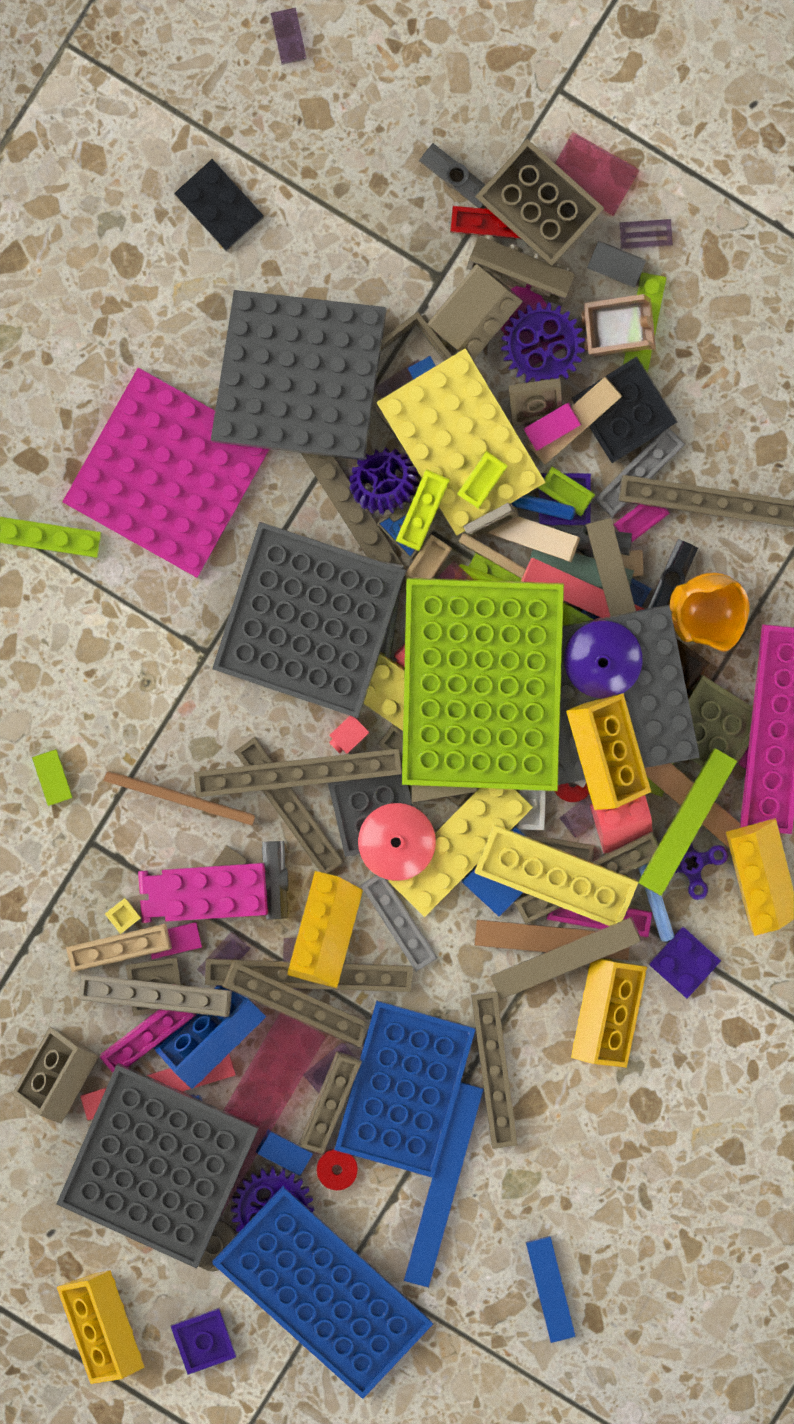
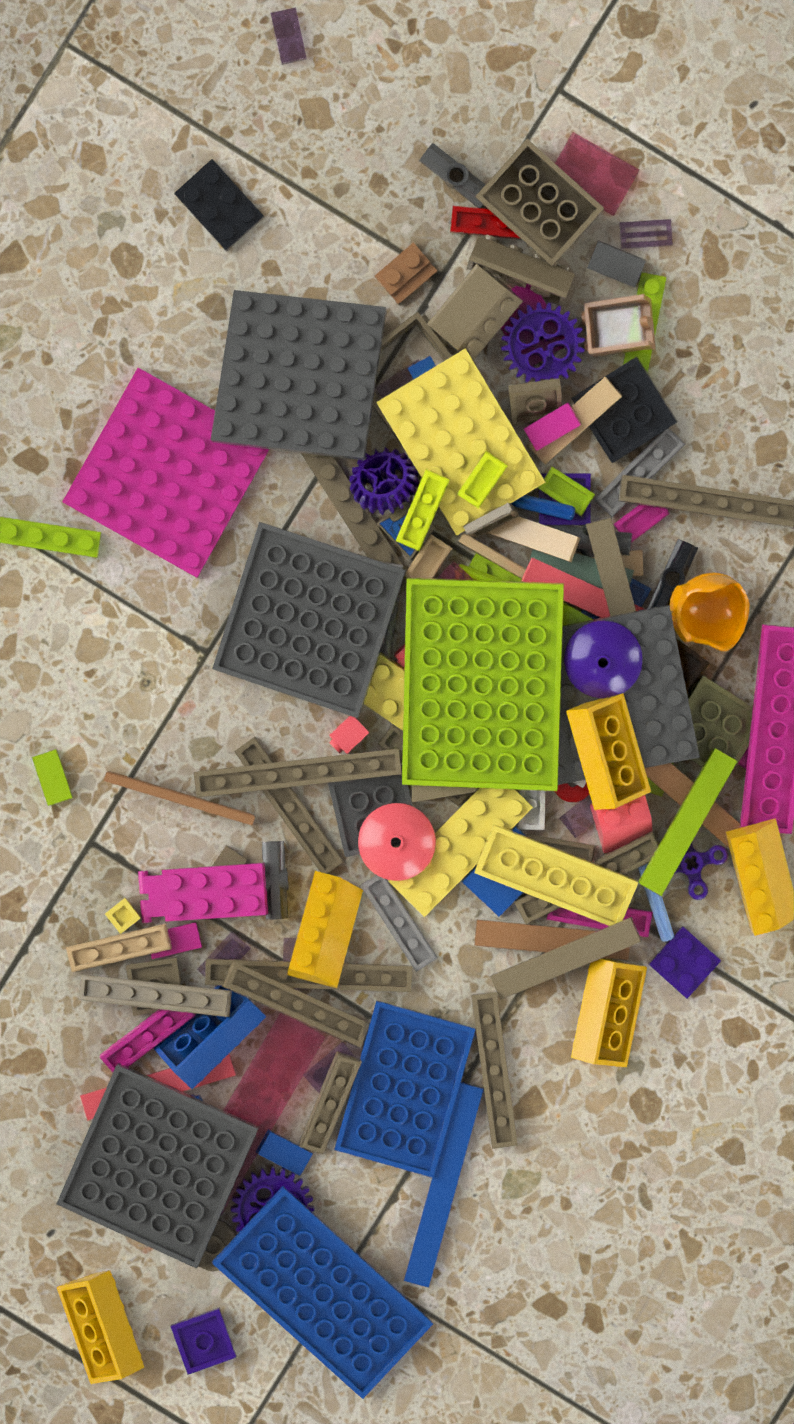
(55, 1075): dark tan slope -> none
(329, 1178): red piece -> none
(405, 273): none -> medium nougat plate
(550, 1289): blue tile -> none

